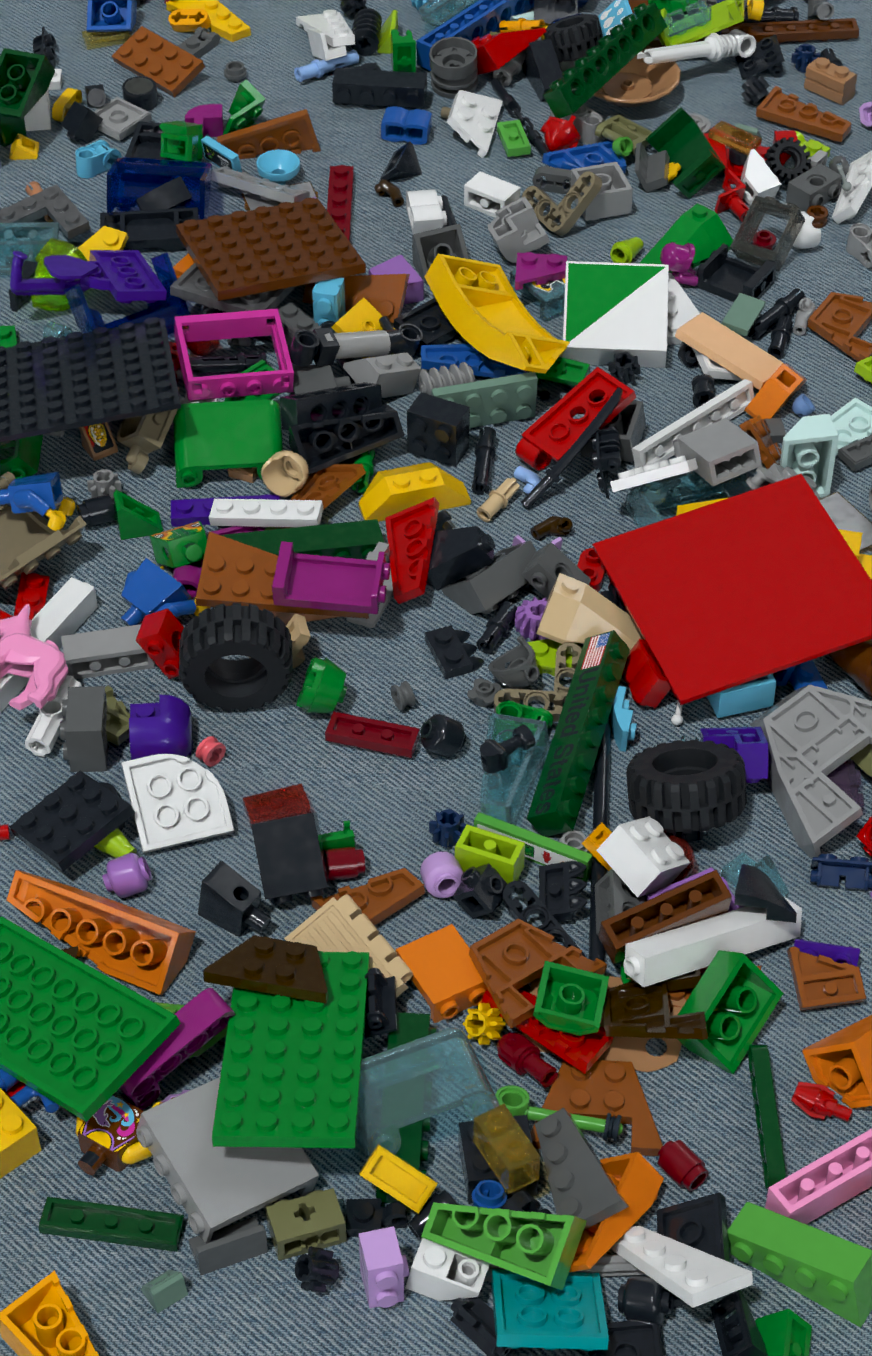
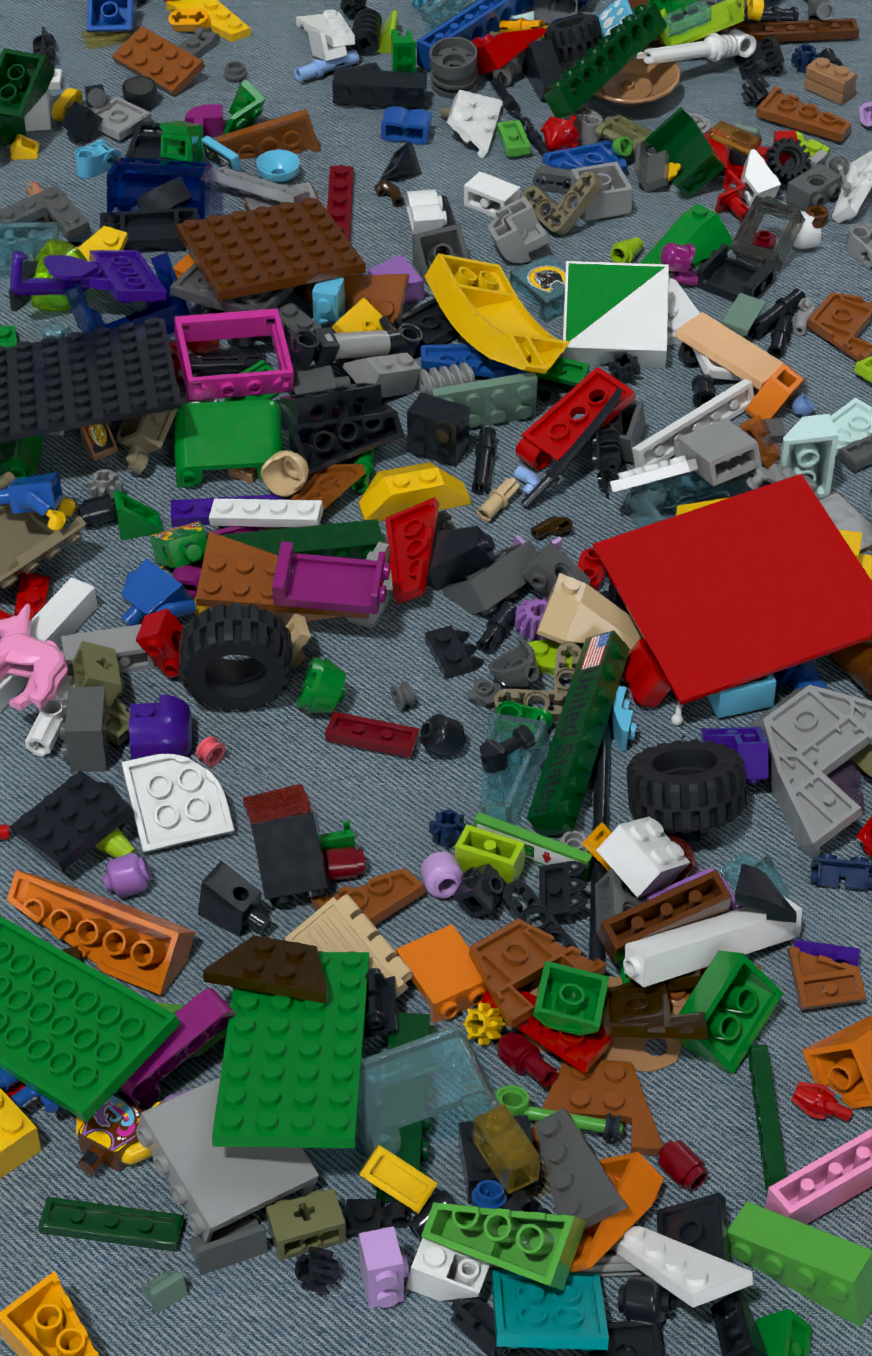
(97, 667): none -> olive brick
(539, 268): magenta wing -> none

